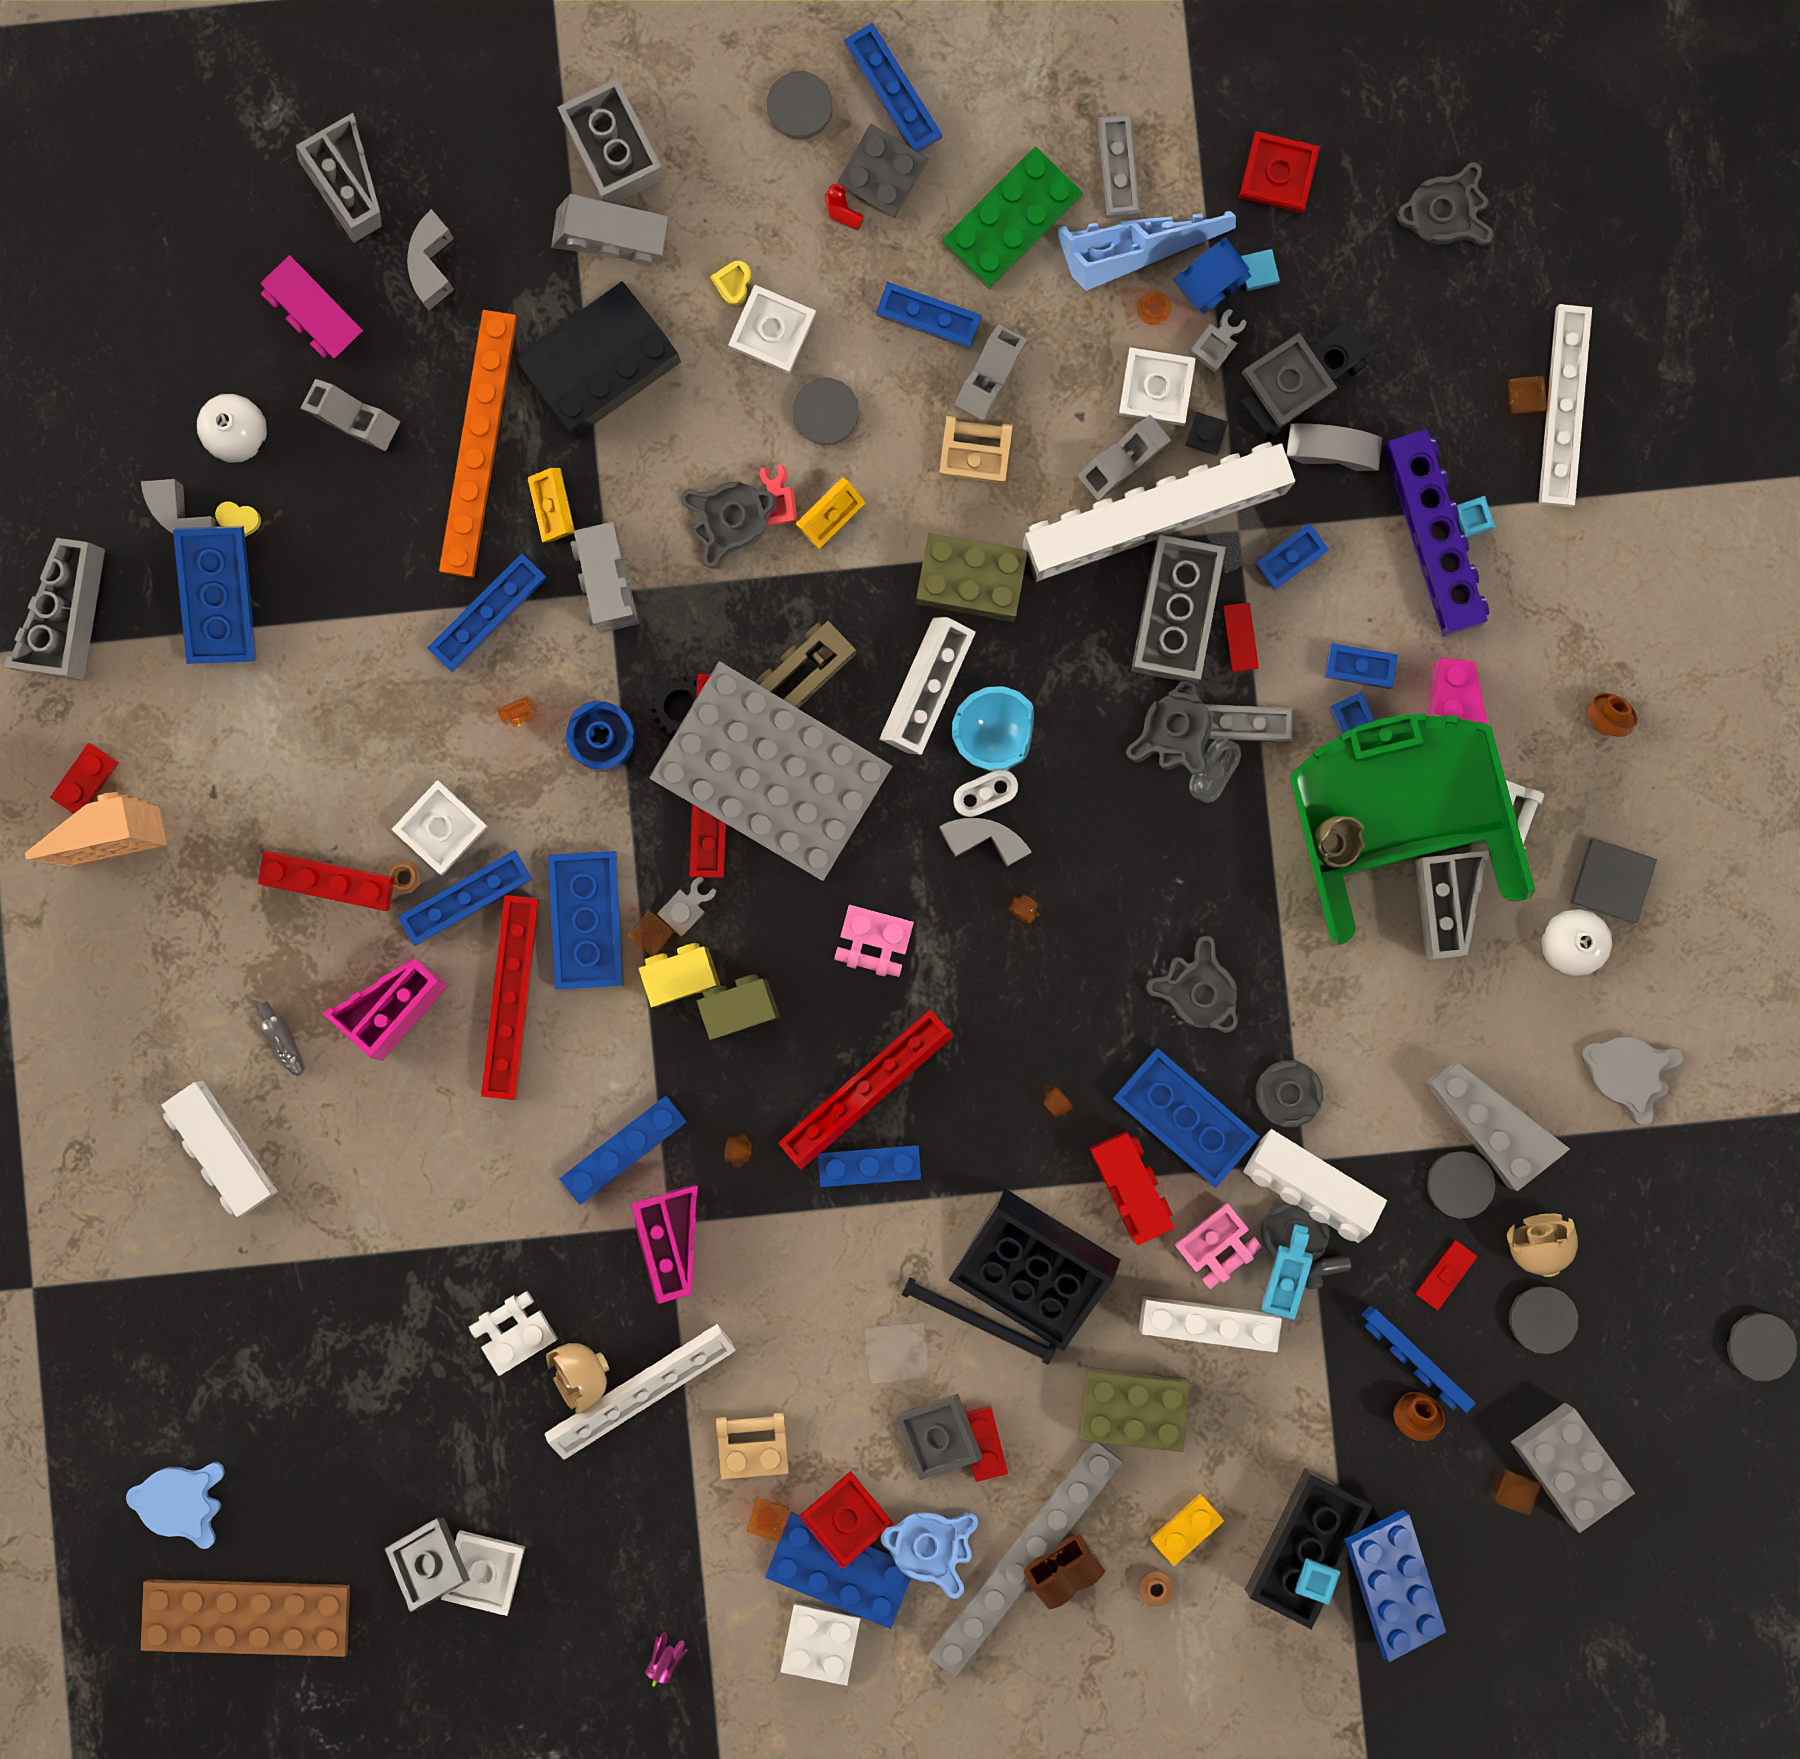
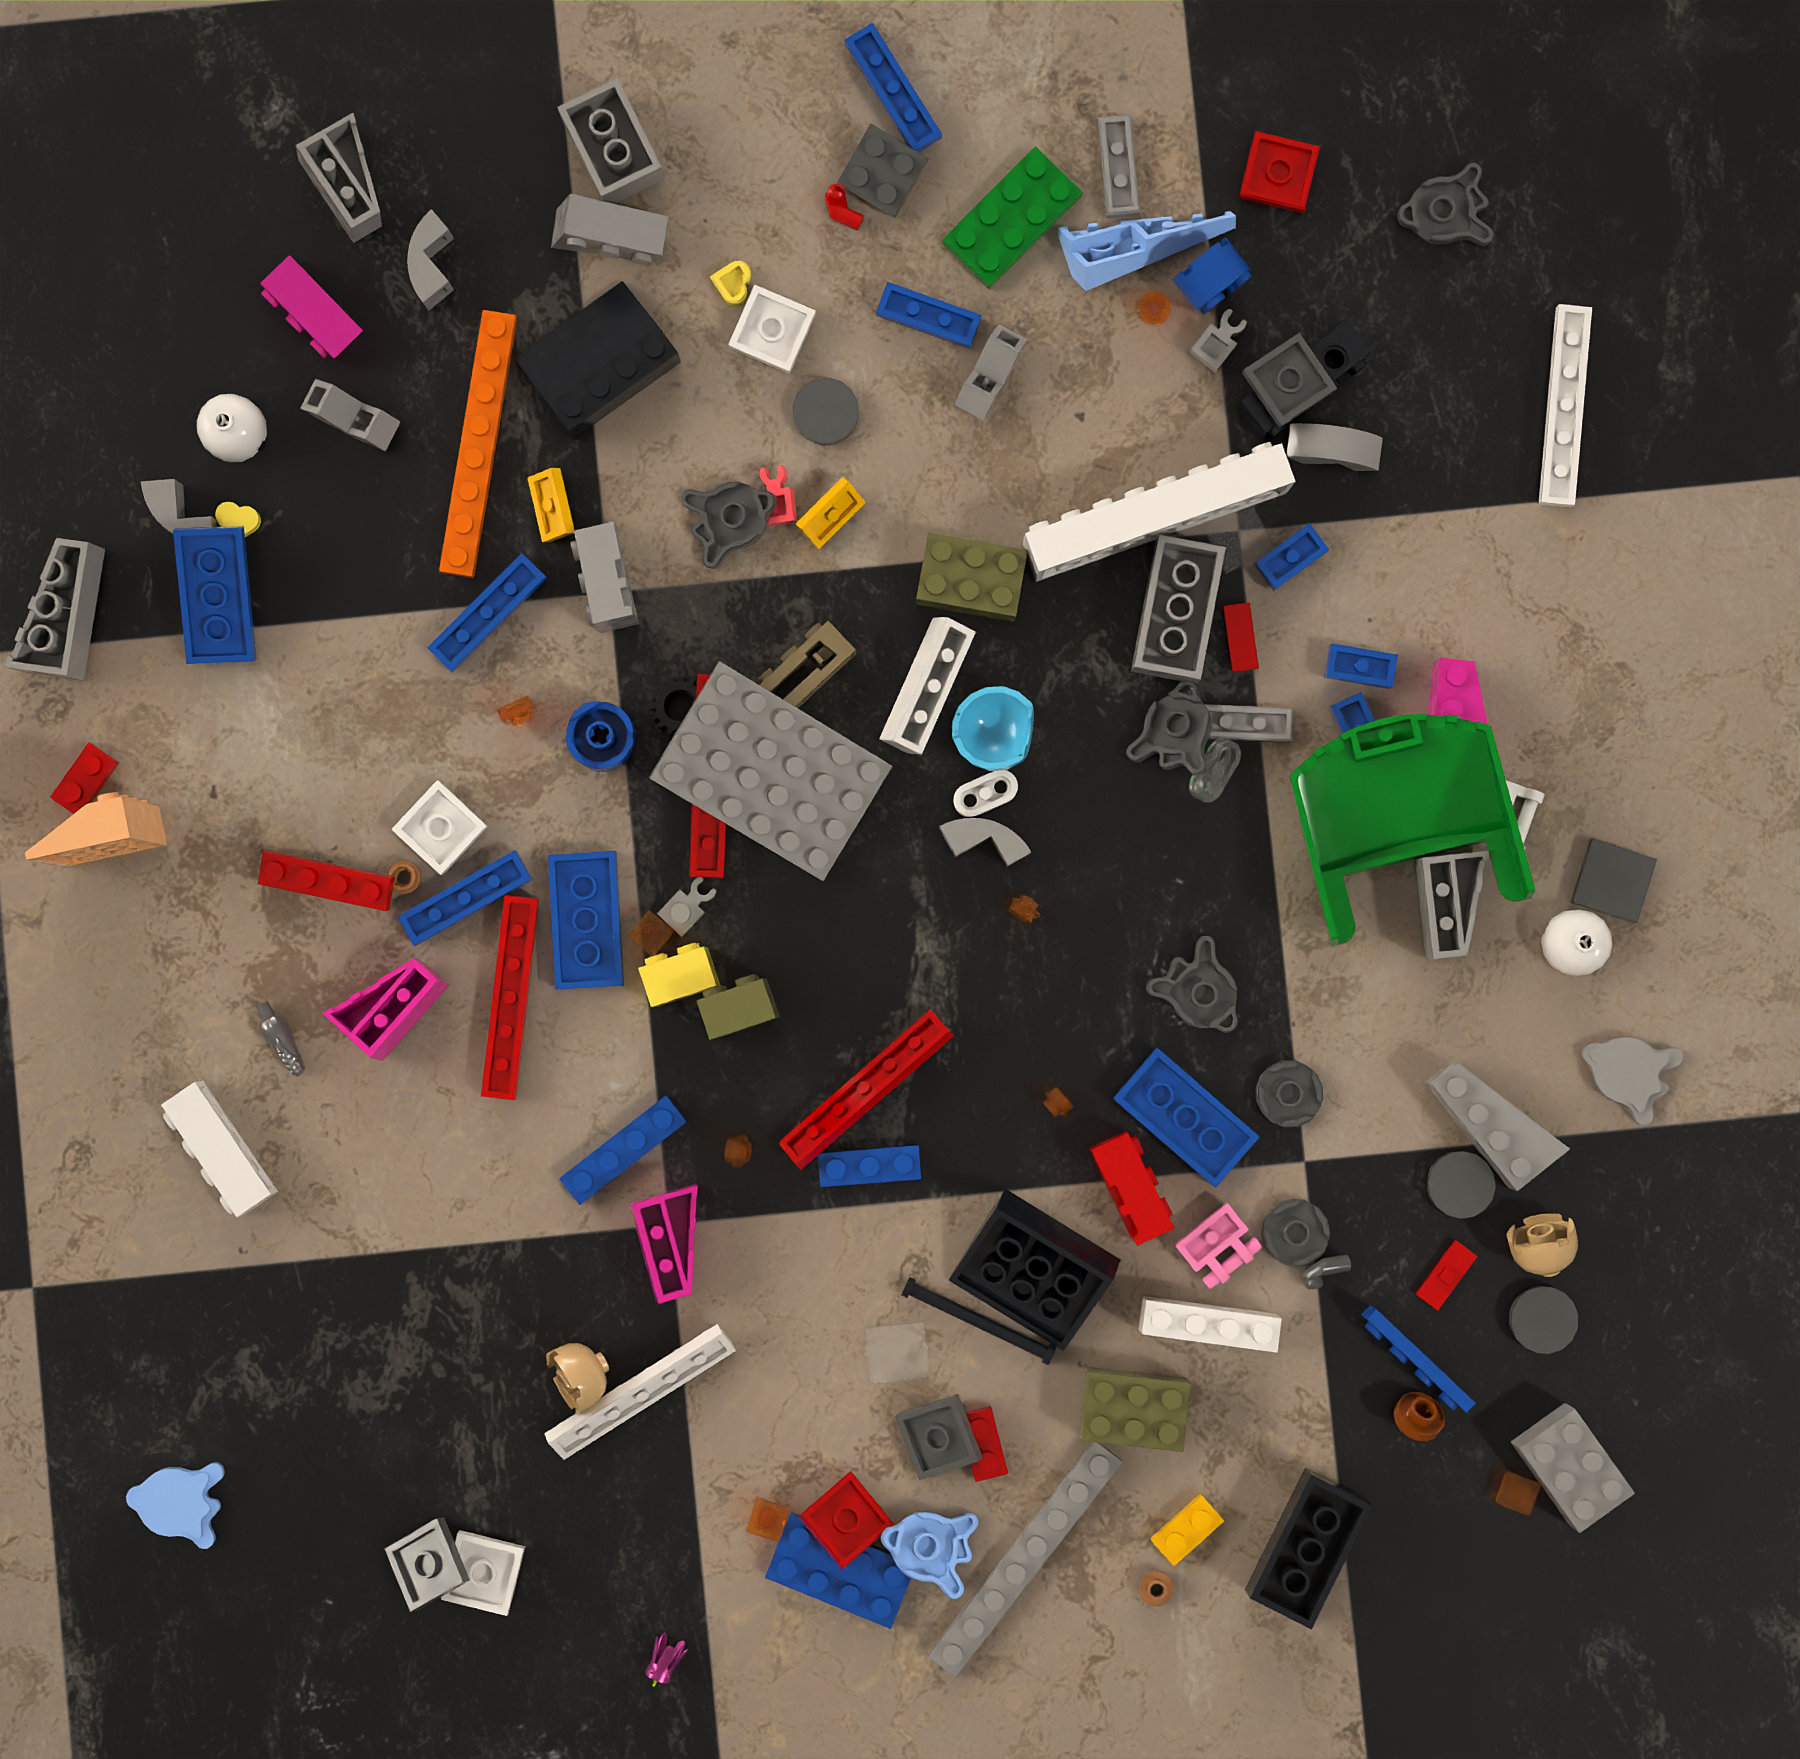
(245, 1617): medium nougat plate -> none
(520, 1341): white plate -> none
(756, 1456): tan plate -> none
(799, 105): dark grey tile -> none
(820, 1643): white plate -> none
(876, 930): bright pink plate -> none
(975, 460): tan plate -> none
(1064, 1571): reddish brown brick -> none
(1124, 458): light grey brick -> none
(1157, 386): white plate -> none
(1206, 433): black plate -> none
(1262, 270): medium azure tile -> none
(1288, 1276): medium azure plate -> none
(1314, 1186): white brick -> none
(1317, 1581): medium azure tile -> none
(1339, 841): dark tan hair -> none
(1395, 1585): blue plate -> none
(1409, 487): dark purple brick -> none
(1475, 517): medium azure tile -> none
(1527, 395): clear orange plate -> none
(1612, 715): dark orange plate -> none
(1762, 1346): dark grey tile -> none

